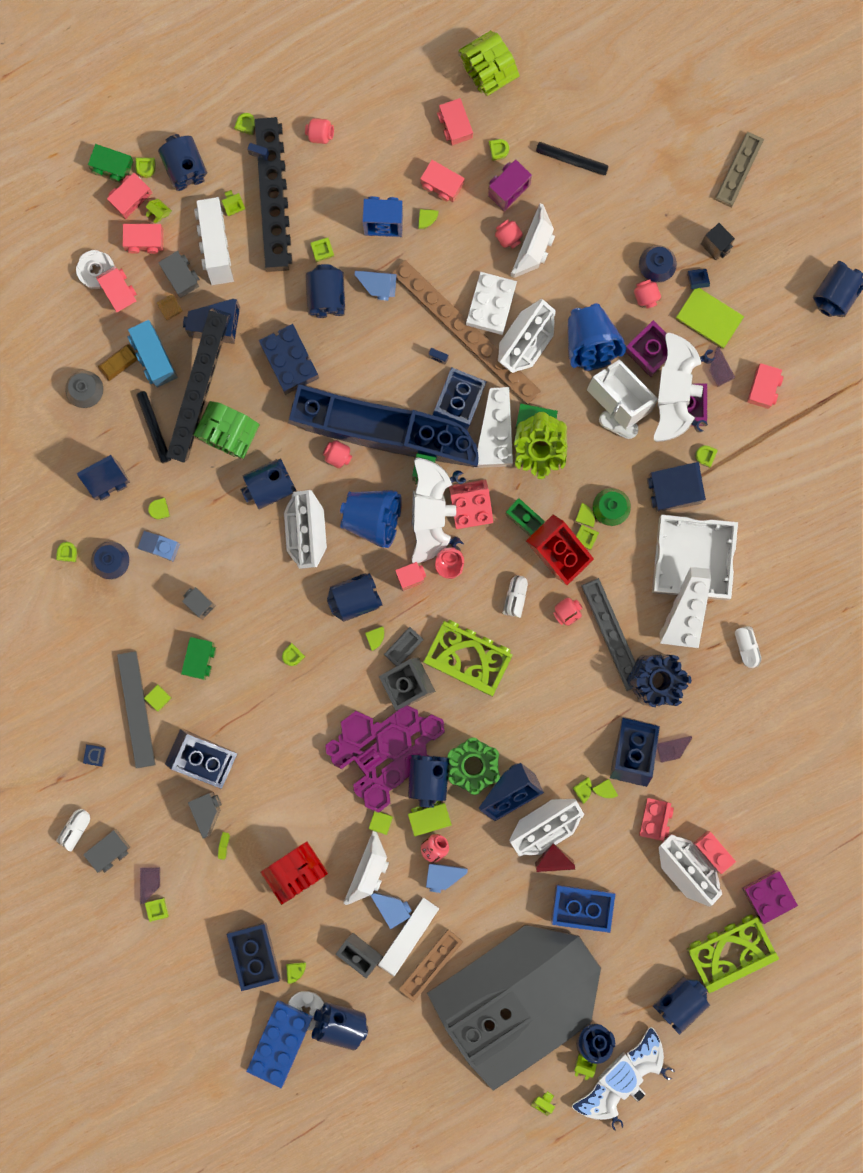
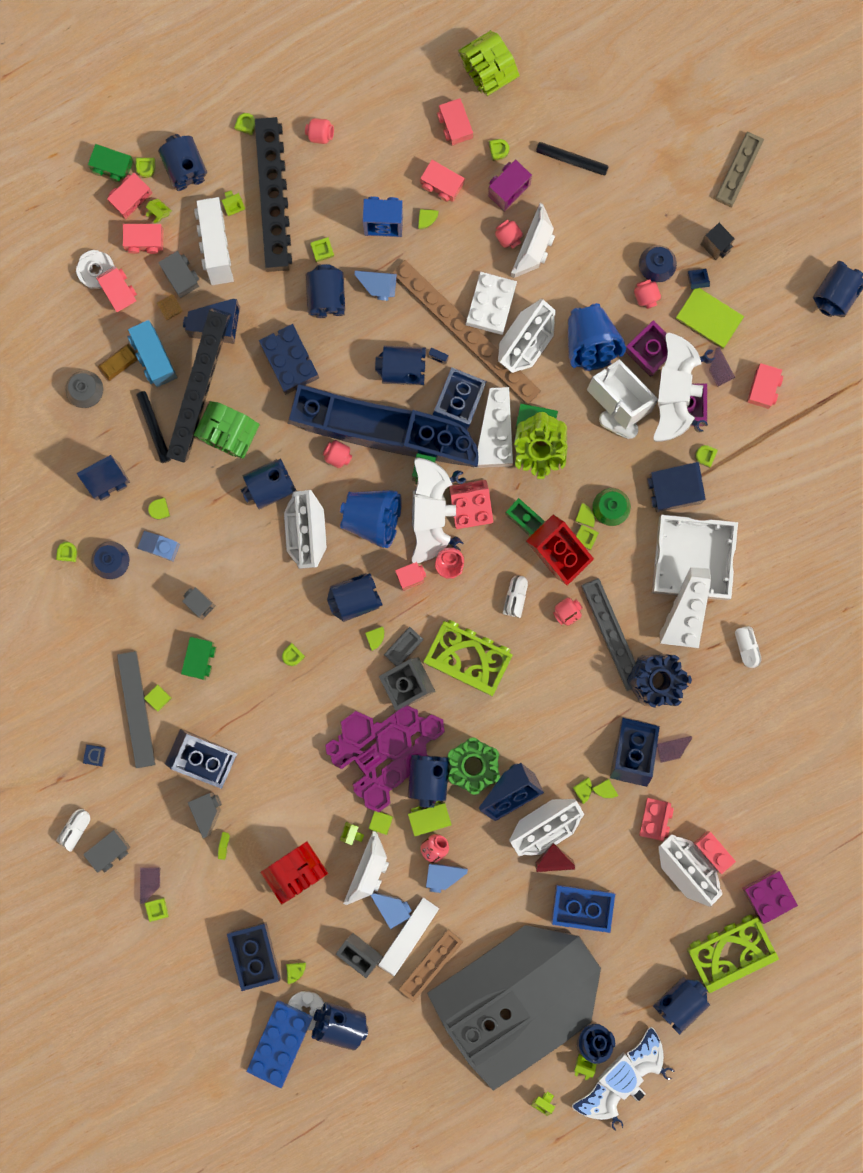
(258, 151): dark blue tile -> none
(350, 834): none -> lime tile
(401, 365): none -> dark blue cylinder

